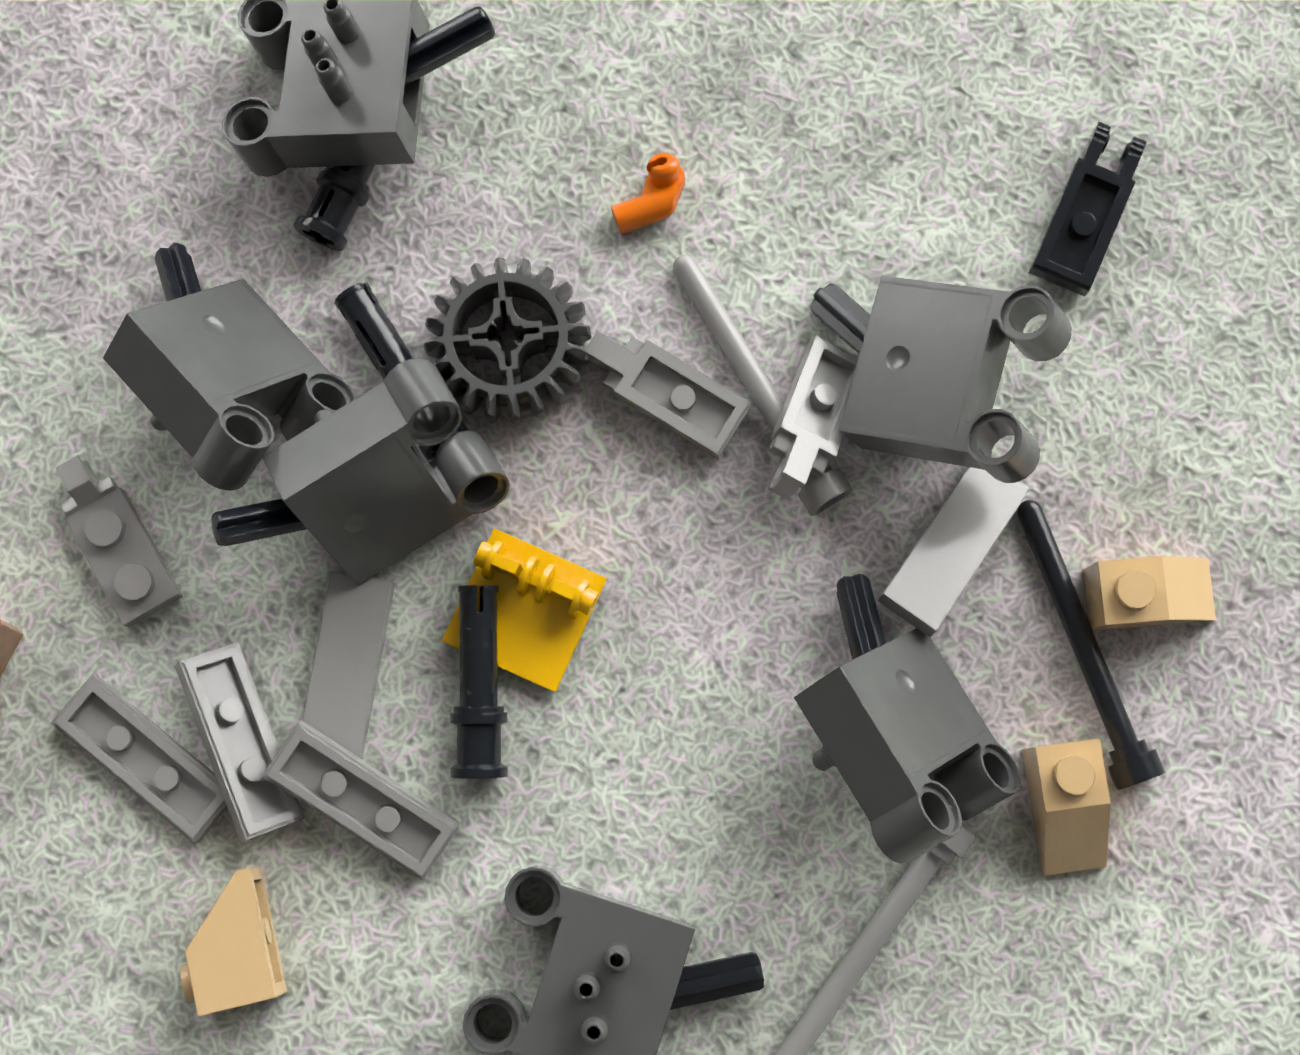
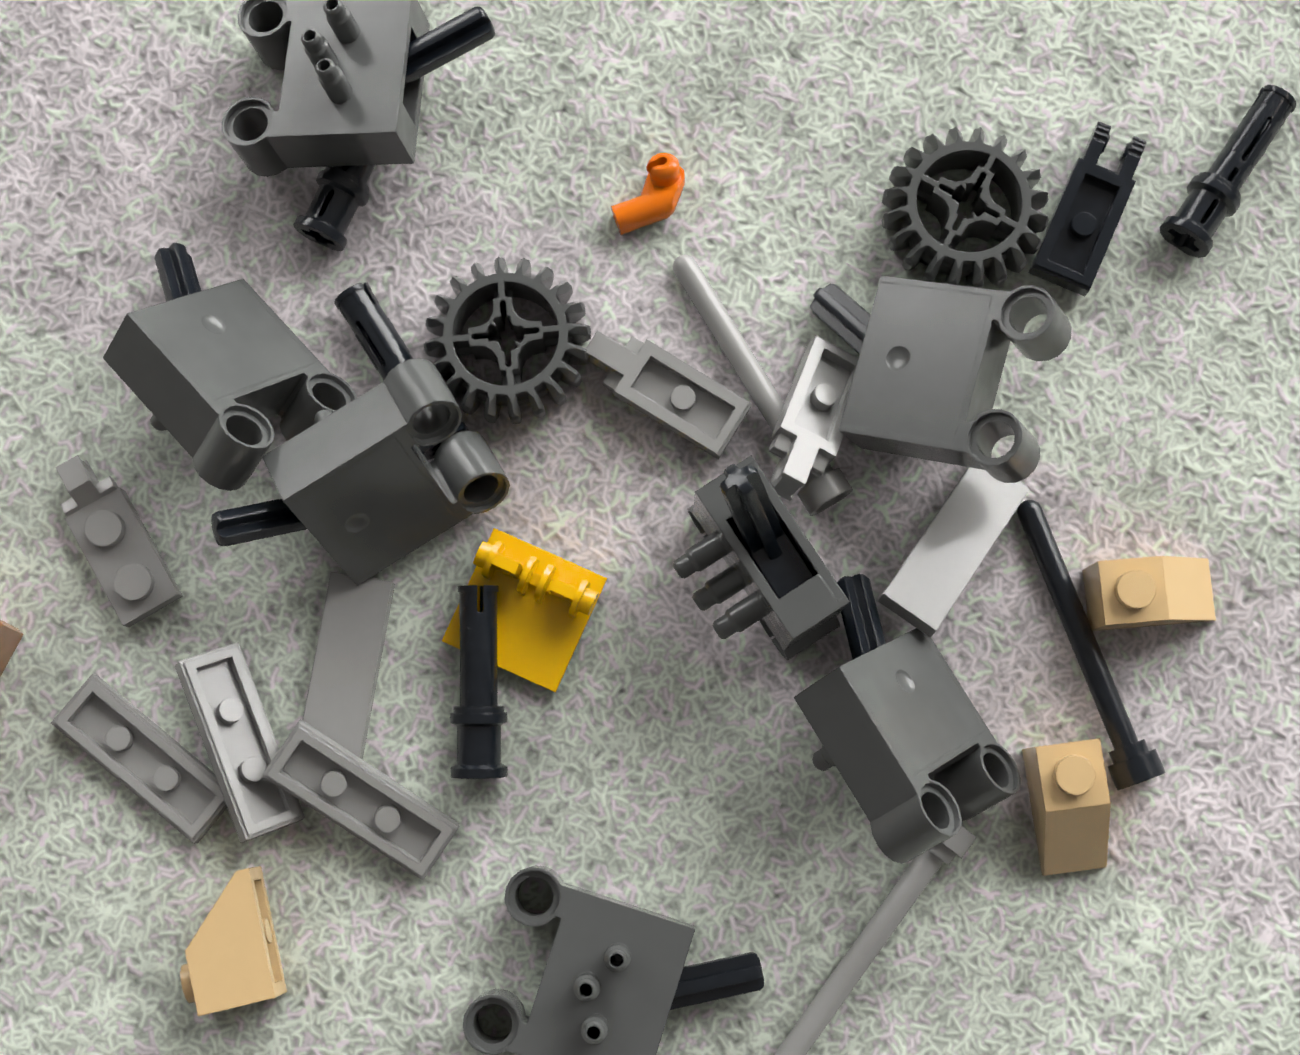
(765, 557): none -> dark grey piece
(986, 217): none -> dark grey gear
(1216, 192): none -> black pin

